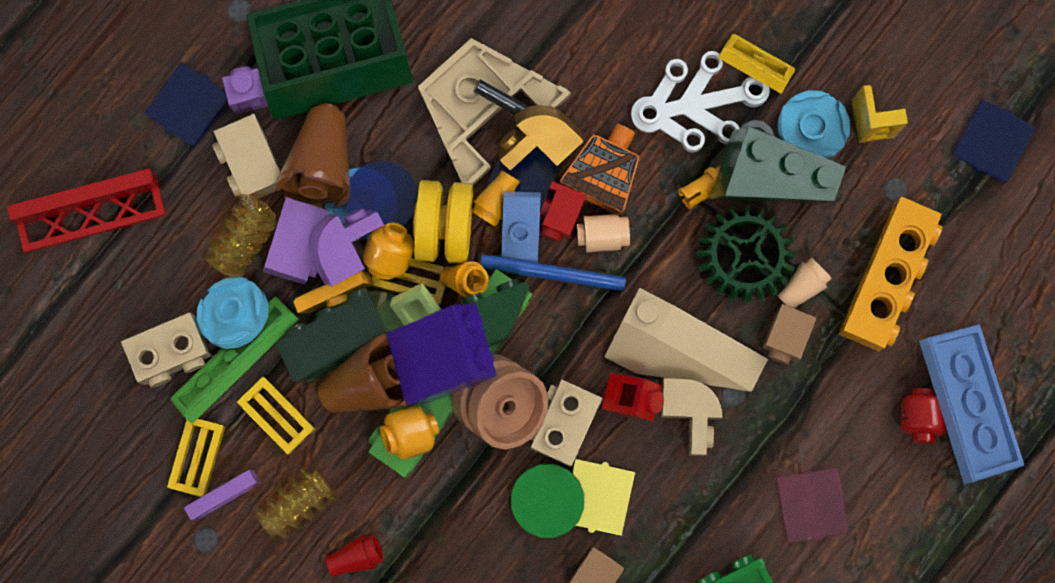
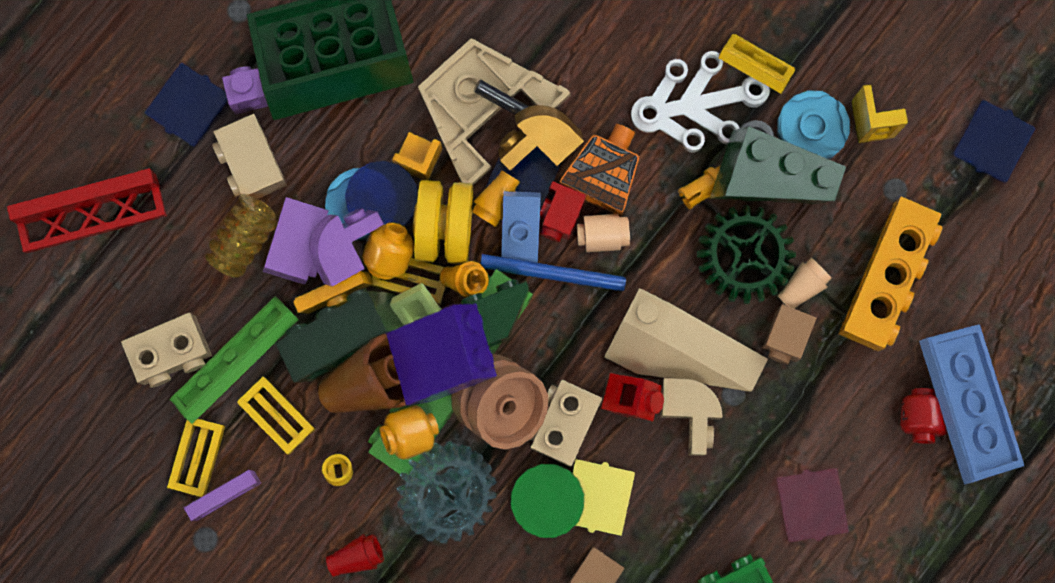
(232, 312): medium azure tile -> none
(294, 504): clear yellow piece -> none
(318, 160): dark orange cone -> none
(330, 473): none -> yellow hinge
(418, 156): none -> light orange panel
(436, 504): none -> clear light blue gear

